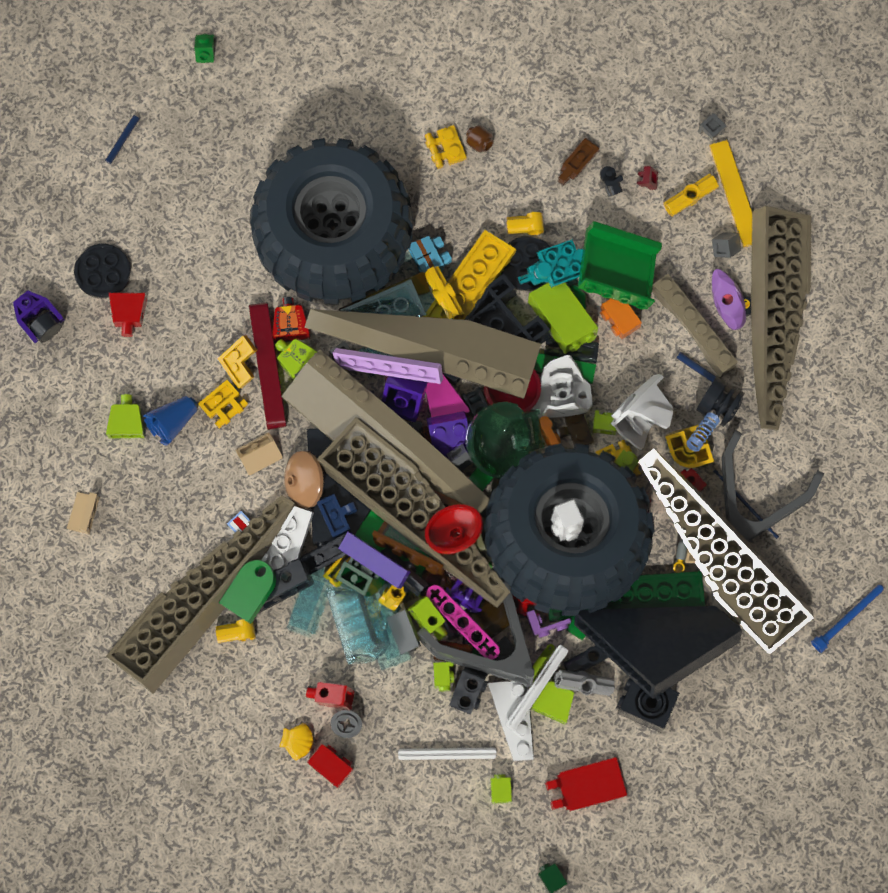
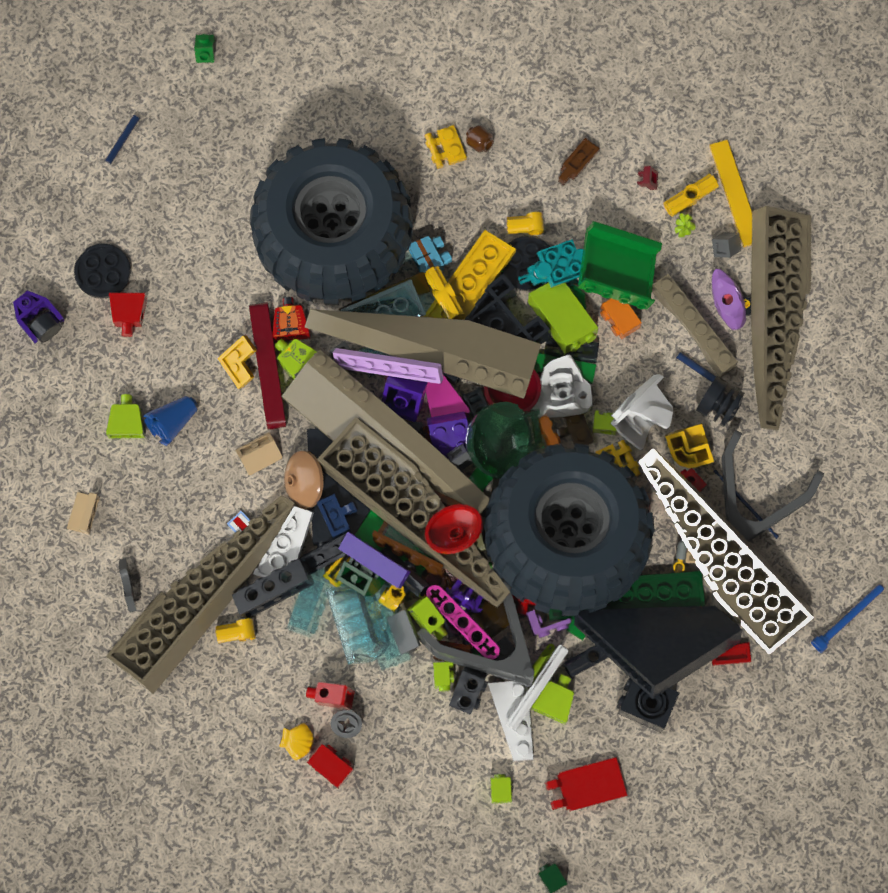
(127, 585): none -> dark grey tile
(218, 400): yellow plate -> none
(249, 591): green tile -> none
(446, 753): white axle -> none
(567, 521): white brick -> none
(575, 680): light grey piece -> none
(611, 182): black hips -> none
(627, 458): lime brick -> none
(684, 225): none -> lime plant
(710, 424): medium blue piece -> none
(712, 126): dark grey panel -> none
(736, 655): none -> red tile

